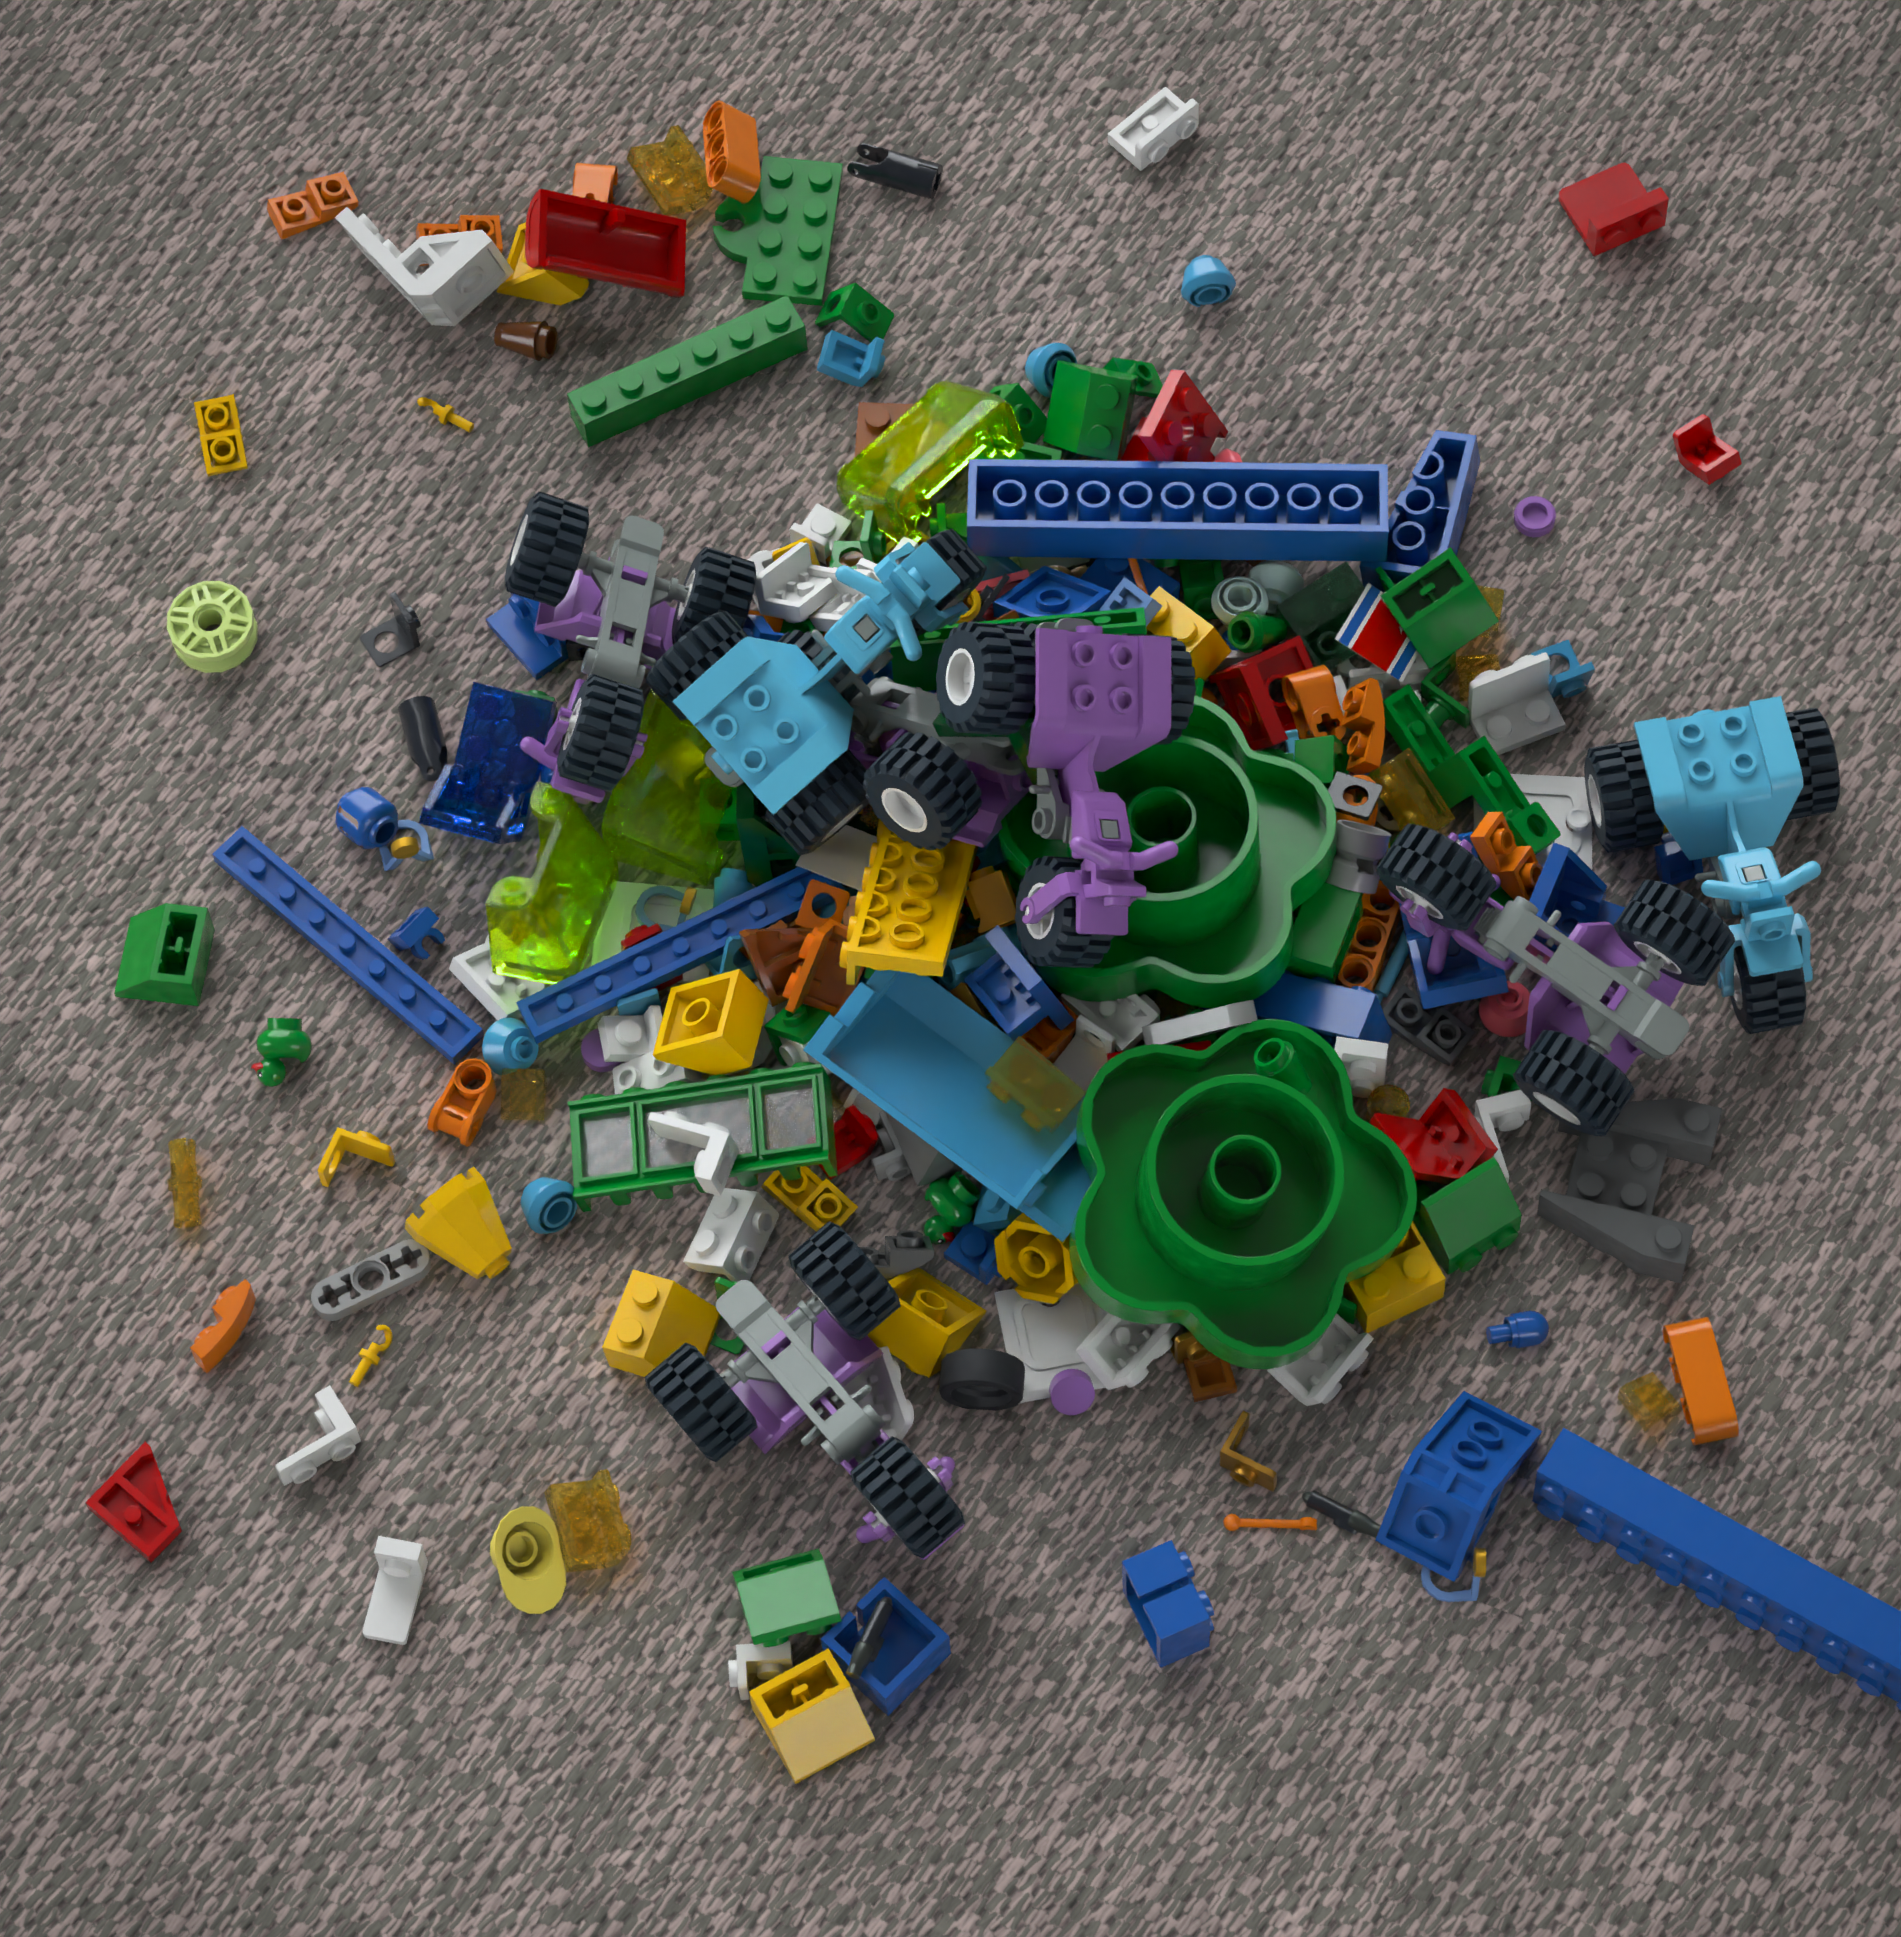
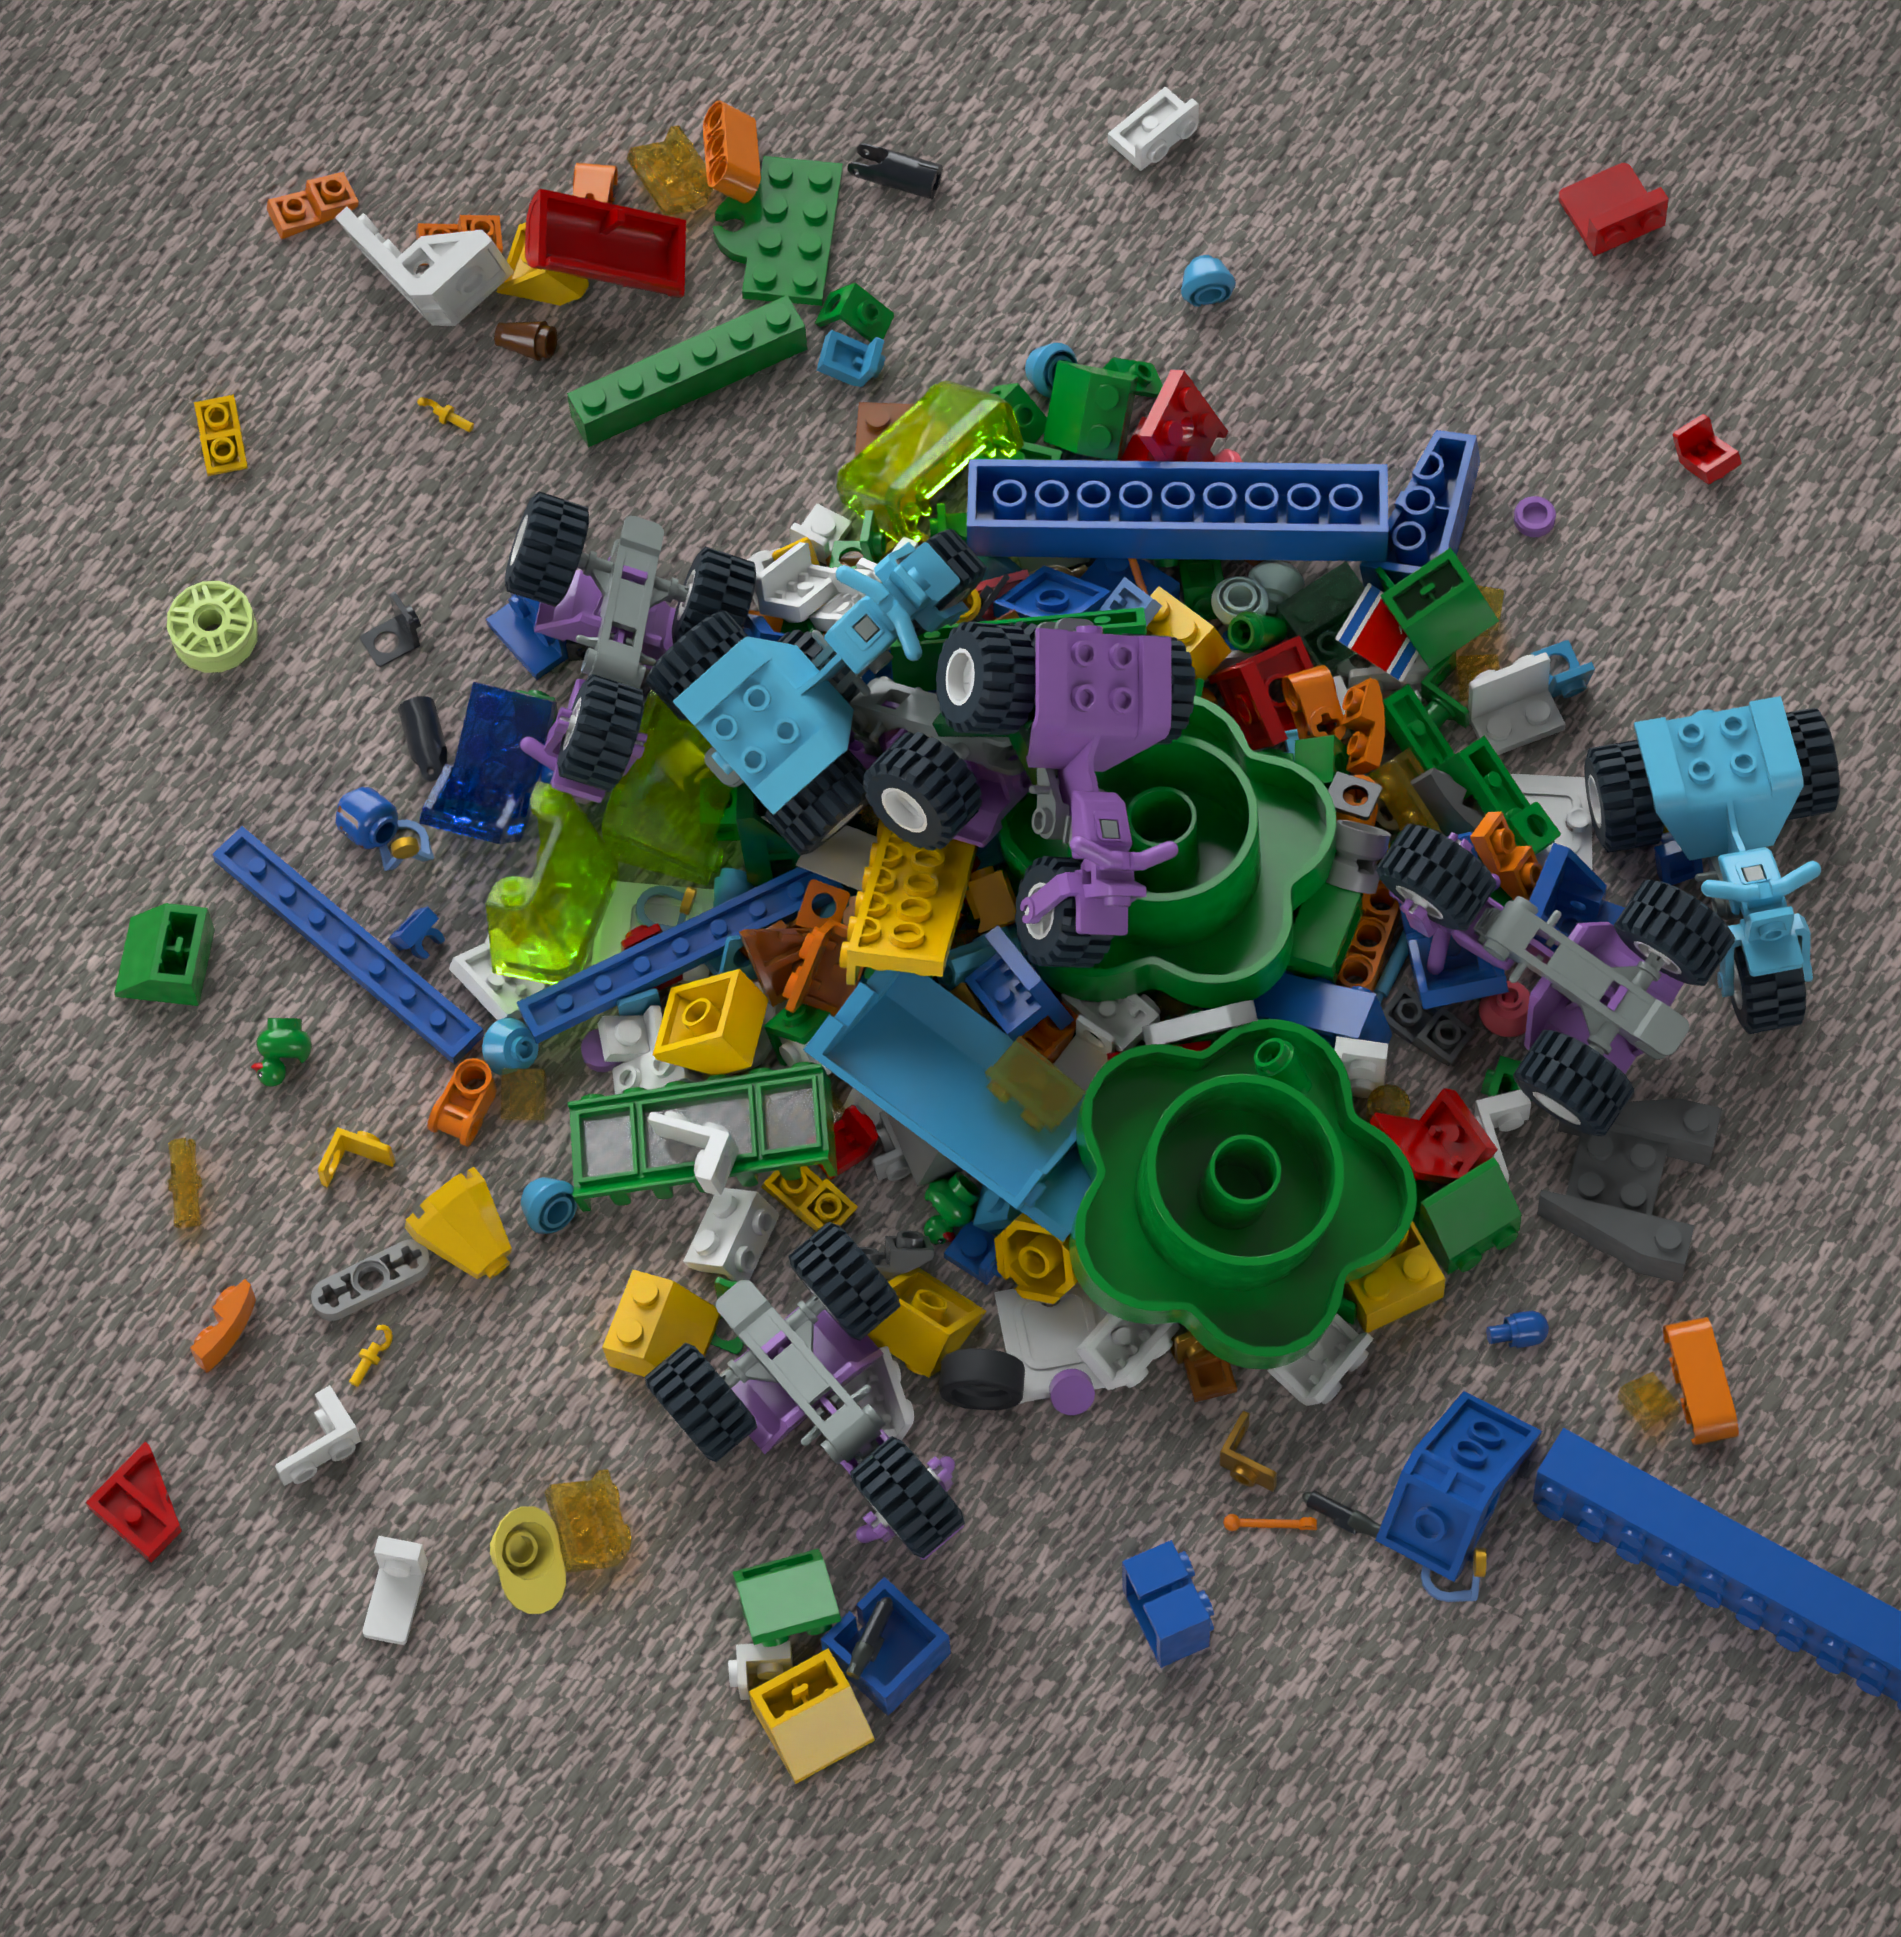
(1444, 801): none -> dark grey slope

